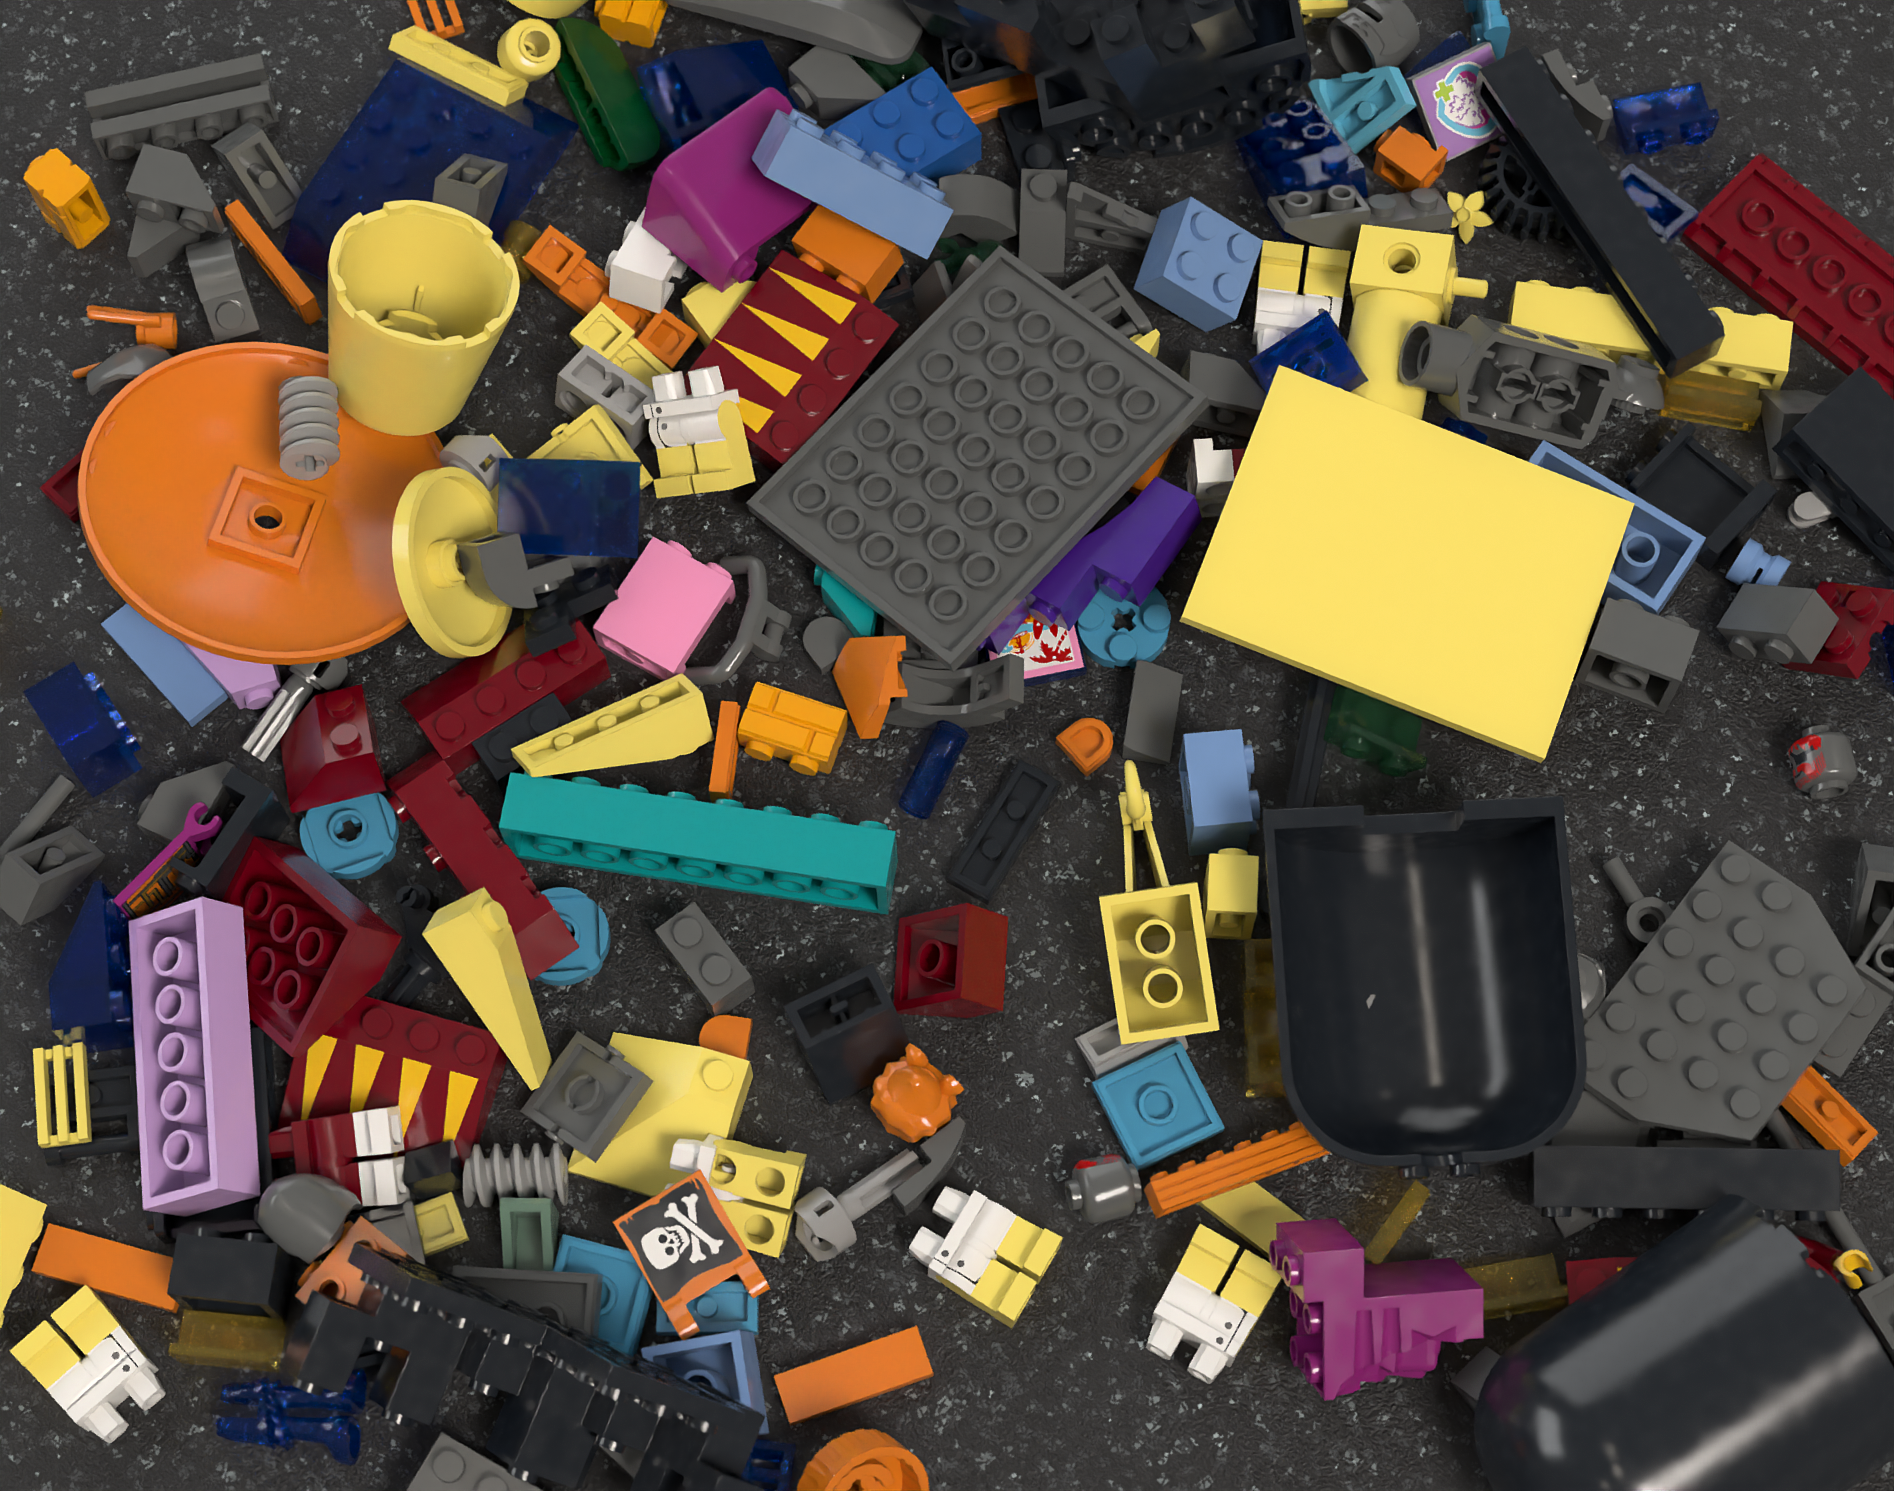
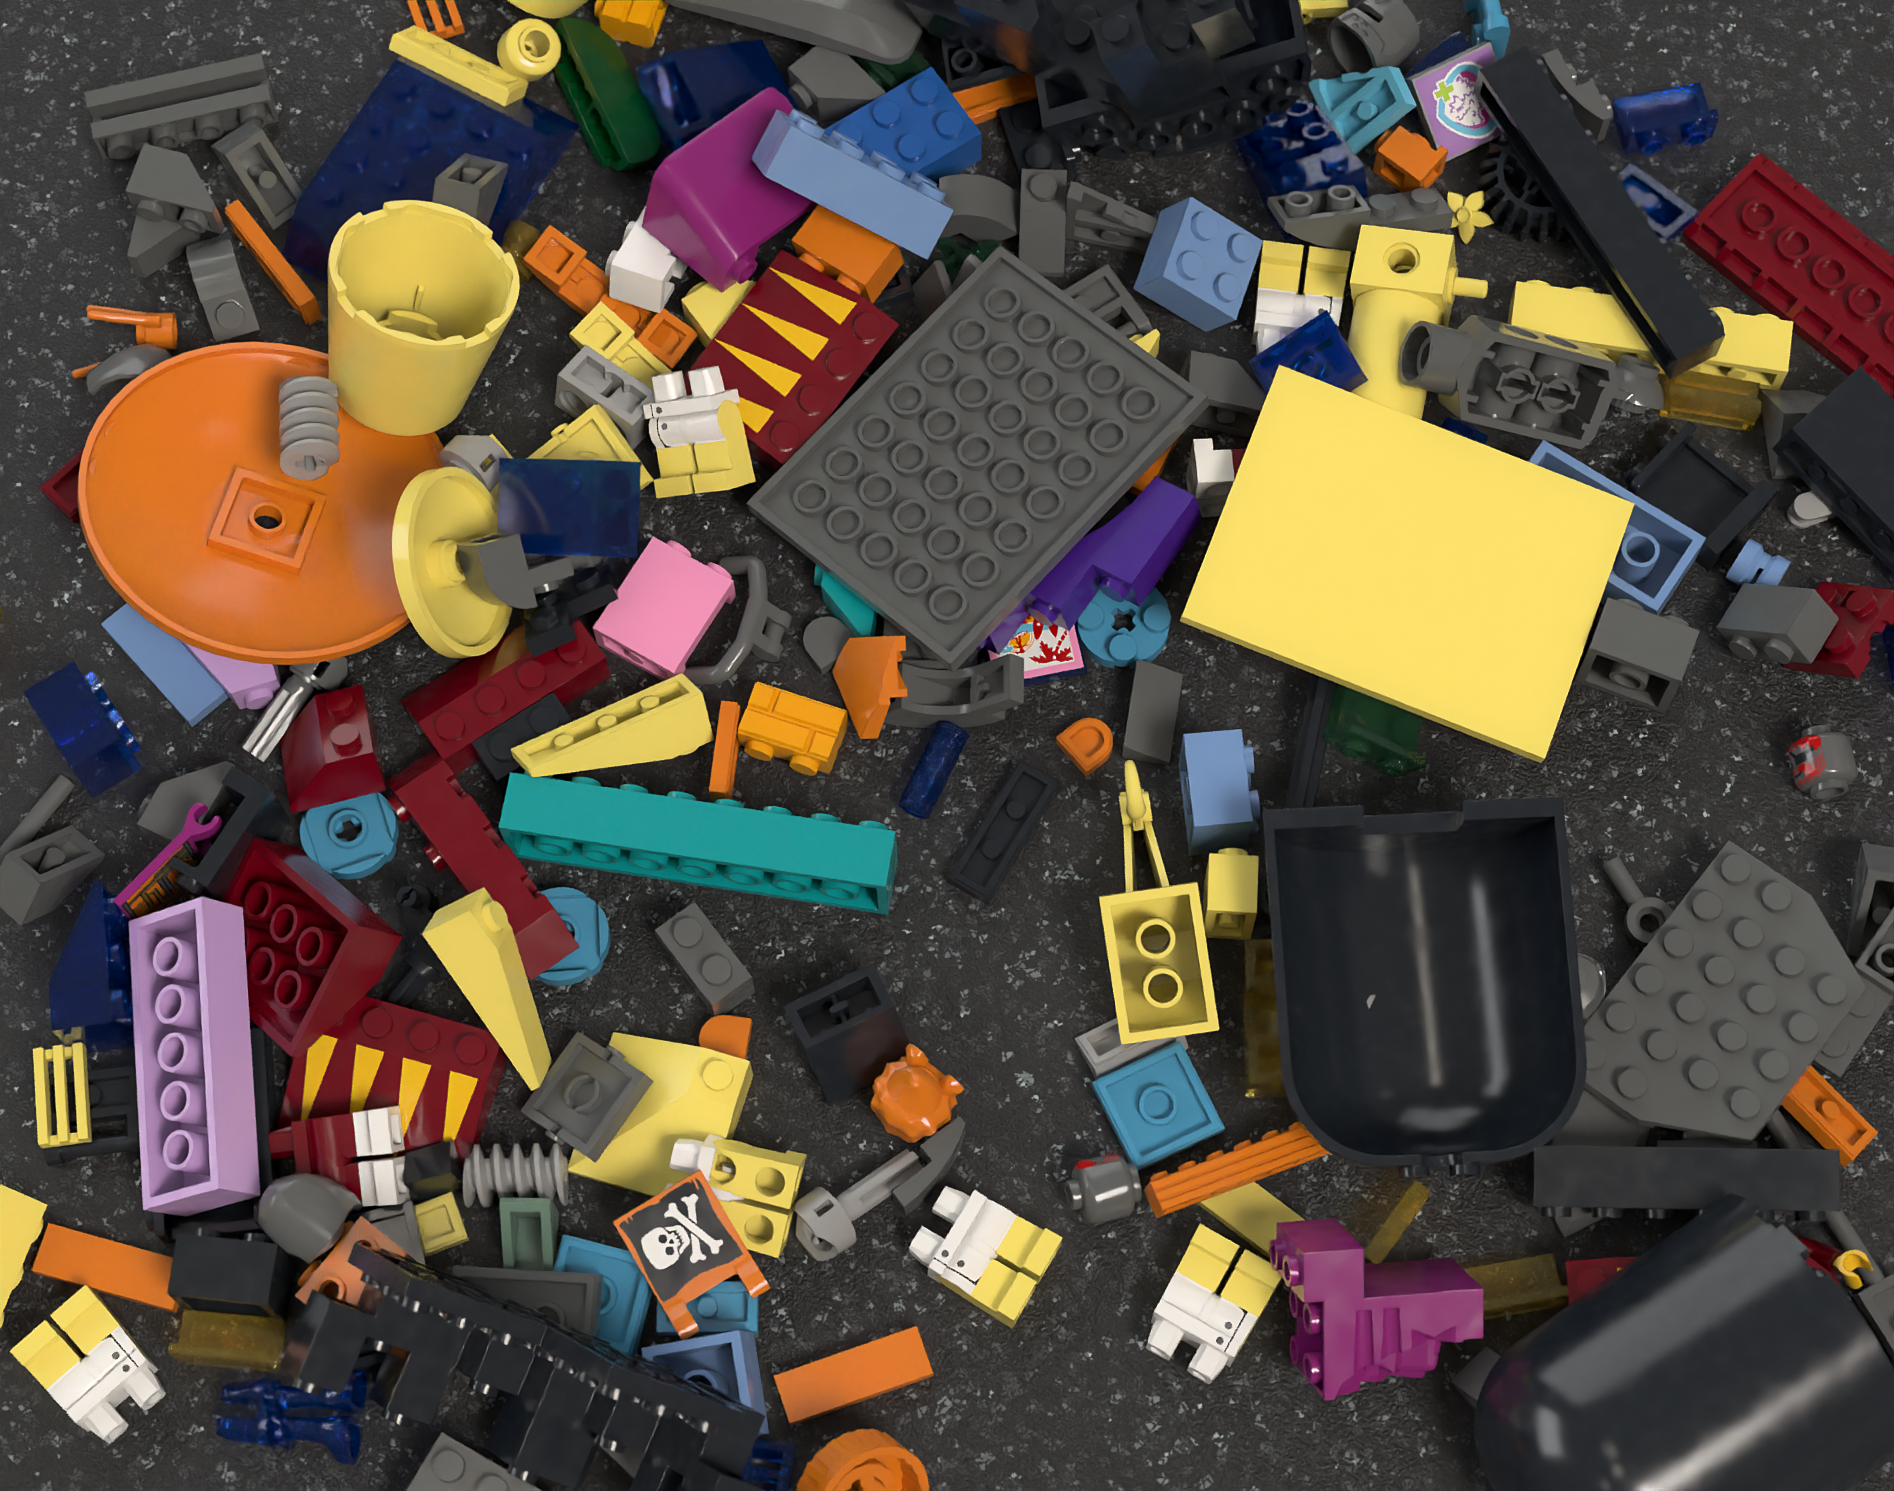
(66, 198): light orange brick -> none
(951, 962): dark red slope -> none

